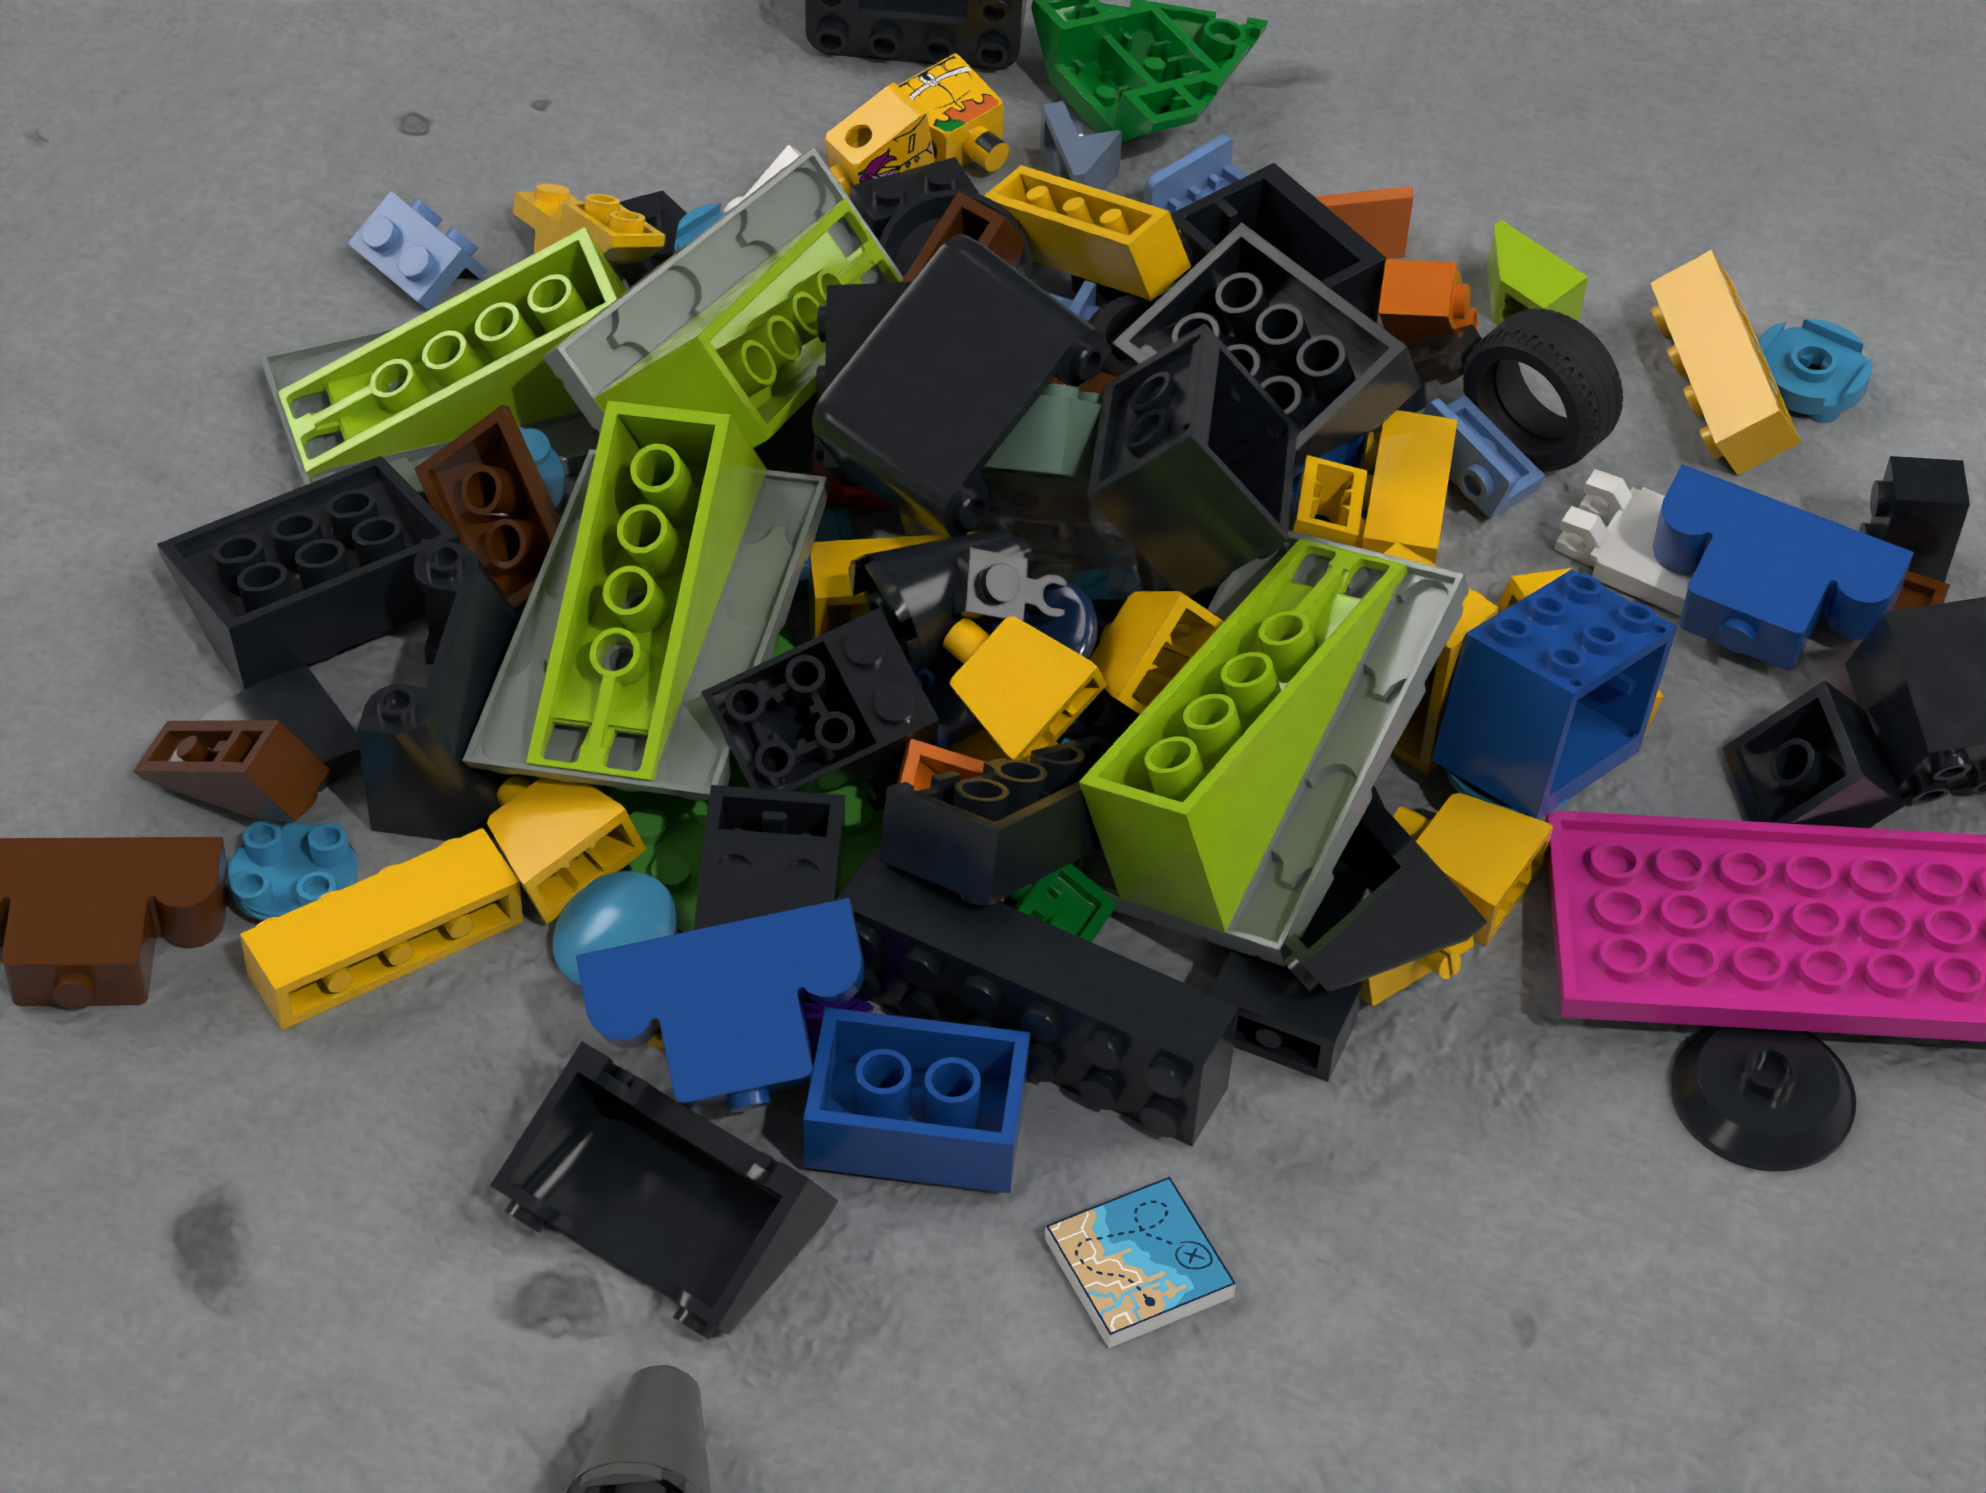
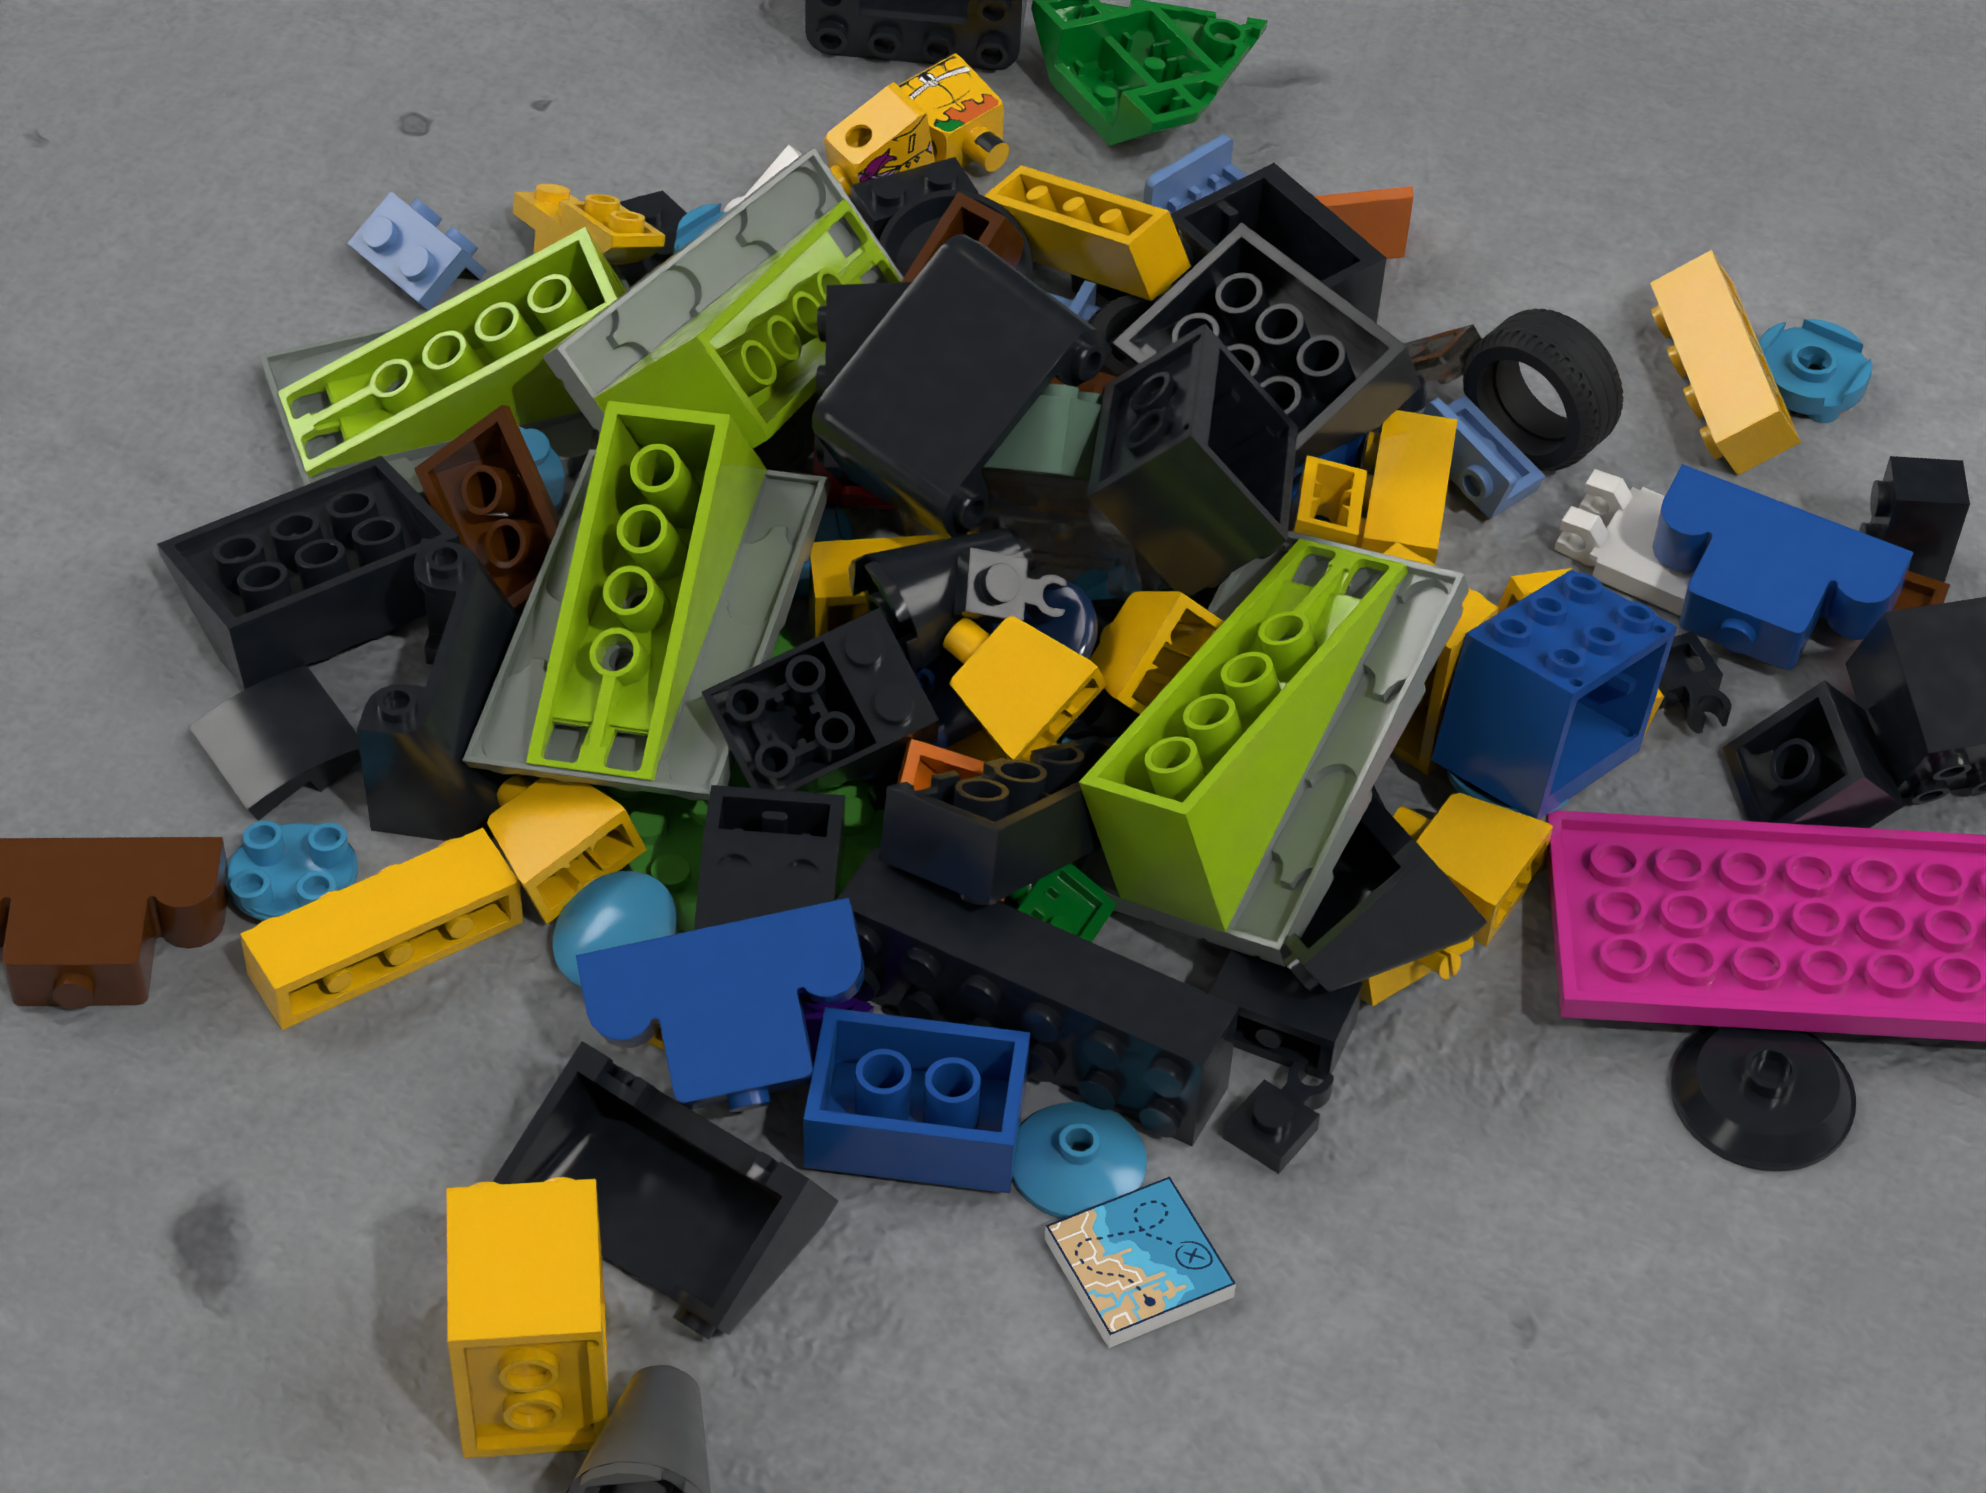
(237, 766): reddish brown slope -> none
(526, 1316): none -> yellow container
(1071, 1180): none -> dark azure dish
(1076, 156): sand blue slope -> none
(1278, 1121): none -> black plate
(1424, 299): orange slope -> none
(1530, 277): lime slope -> none
(1694, 681): none -> black plate

